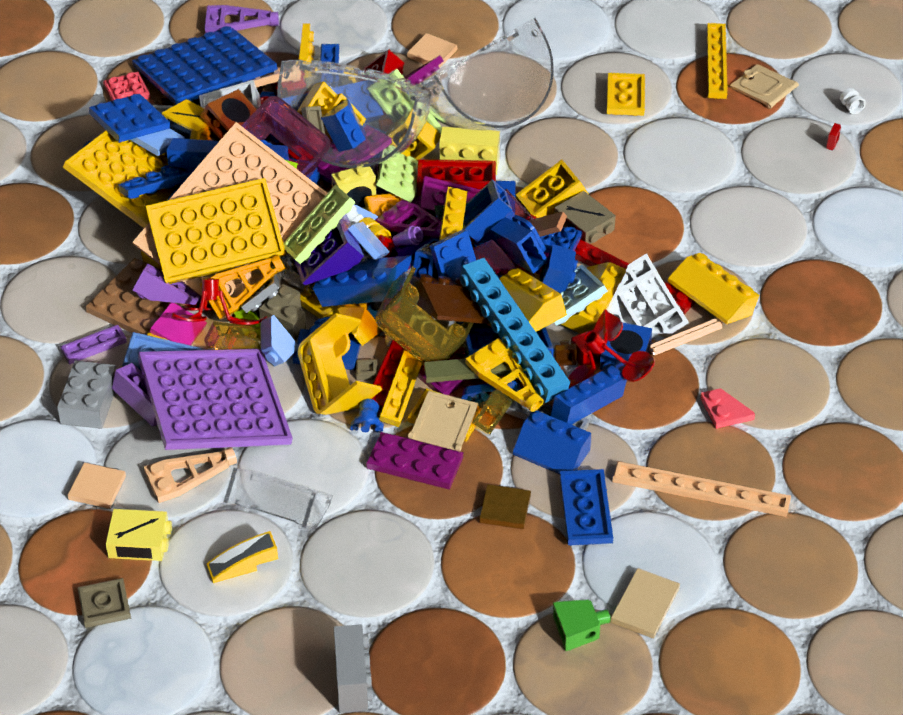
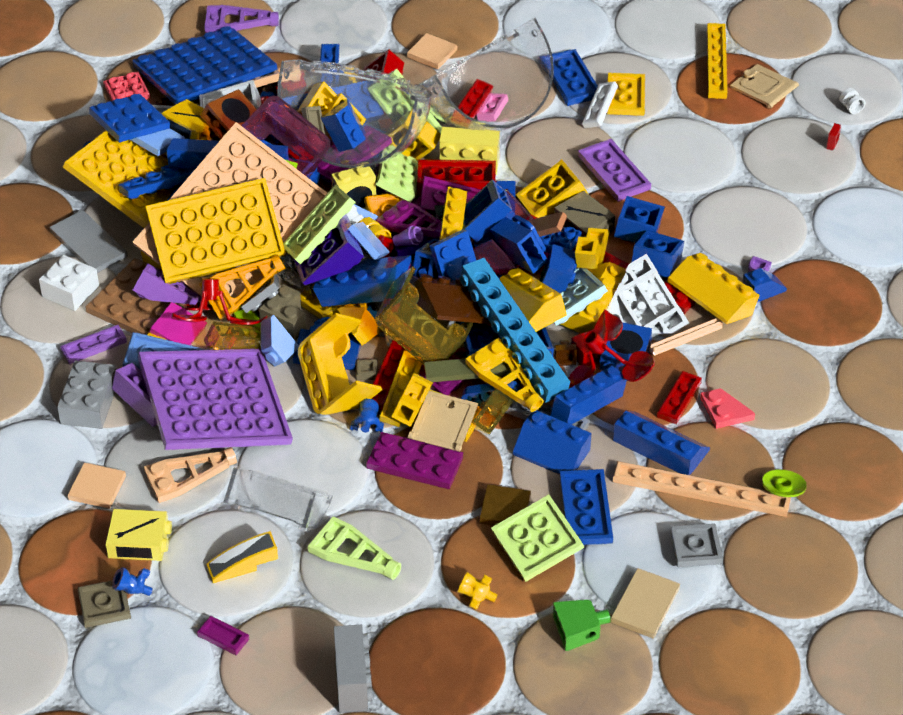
(69, 282): none -> white brick
(88, 241): none -> light grey tile
(130, 583): none -> blue piece
(223, 635): none -> magenta tile
(307, 49): yellow plate -> none
(333, 535): none -> yellowish green plate
(412, 399): none -> yellow brick
(424, 71): magenta plate -> none
(475, 98): none -> red tile
(477, 589): none -> yellow piece
(492, 107): none -> bright pink plate
(537, 538): none -> yellowish green plate
(573, 78): none -> blue tile
(592, 248): none -> yellow arch
(599, 105): none -> white tile
(614, 170): none -> medium lavender plate
(637, 218): none -> blue brick
(659, 442): none -> blue slope
(662, 250): none -> blue brick
(679, 397): none -> red tile
(696, 545): none -> light grey plate
(756, 263): none -> medium lavender tile
(764, 283): none -> blue slope
(784, 483): none -> lime dish

